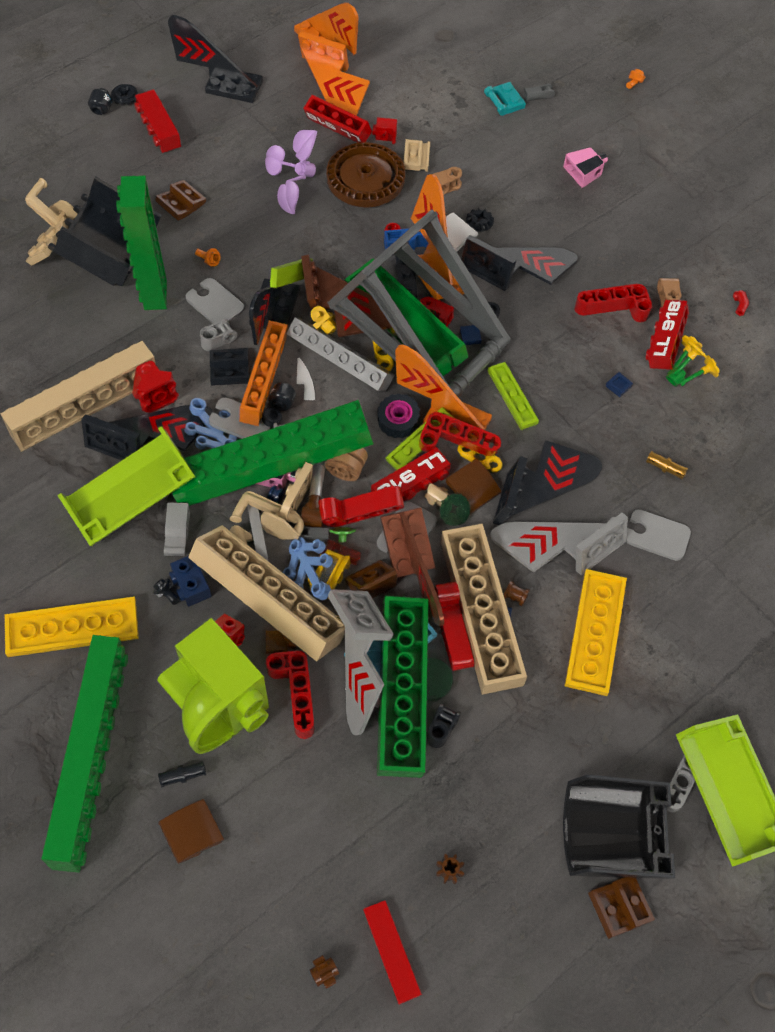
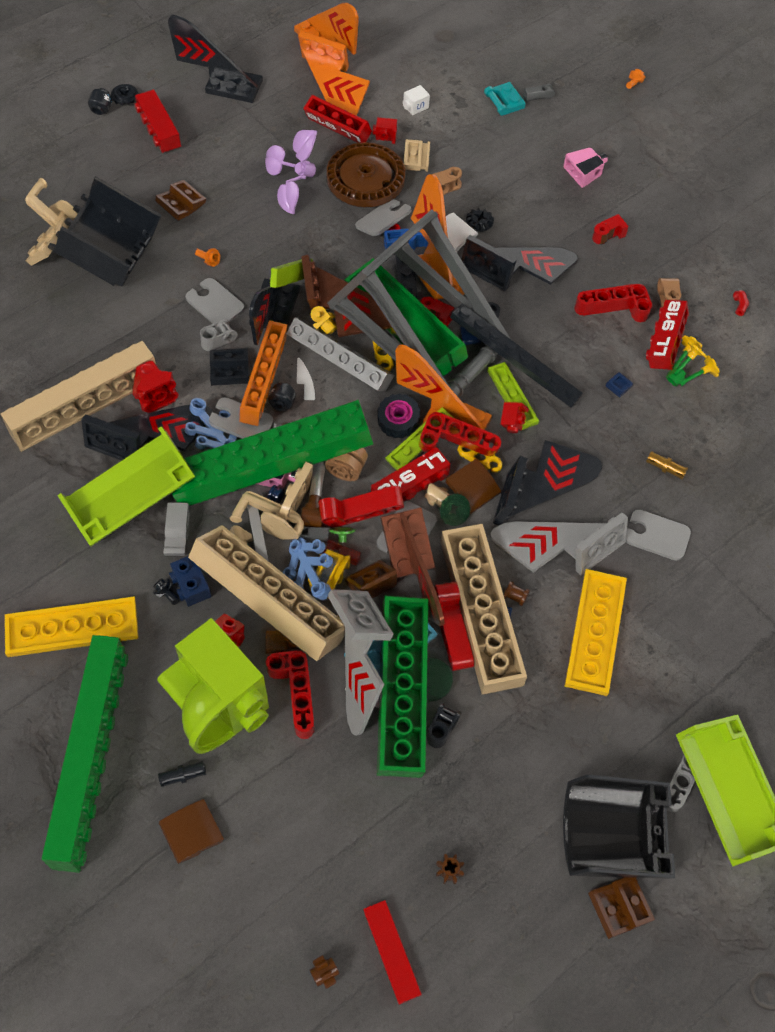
(142, 241): green brick -> none
(271, 416): black tile -> none
(382, 218): none -> light grey piece
(416, 100): none -> white brick
(513, 416): none -> red brick
(516, 355): none -> black plate
(610, 228): none -> red leg

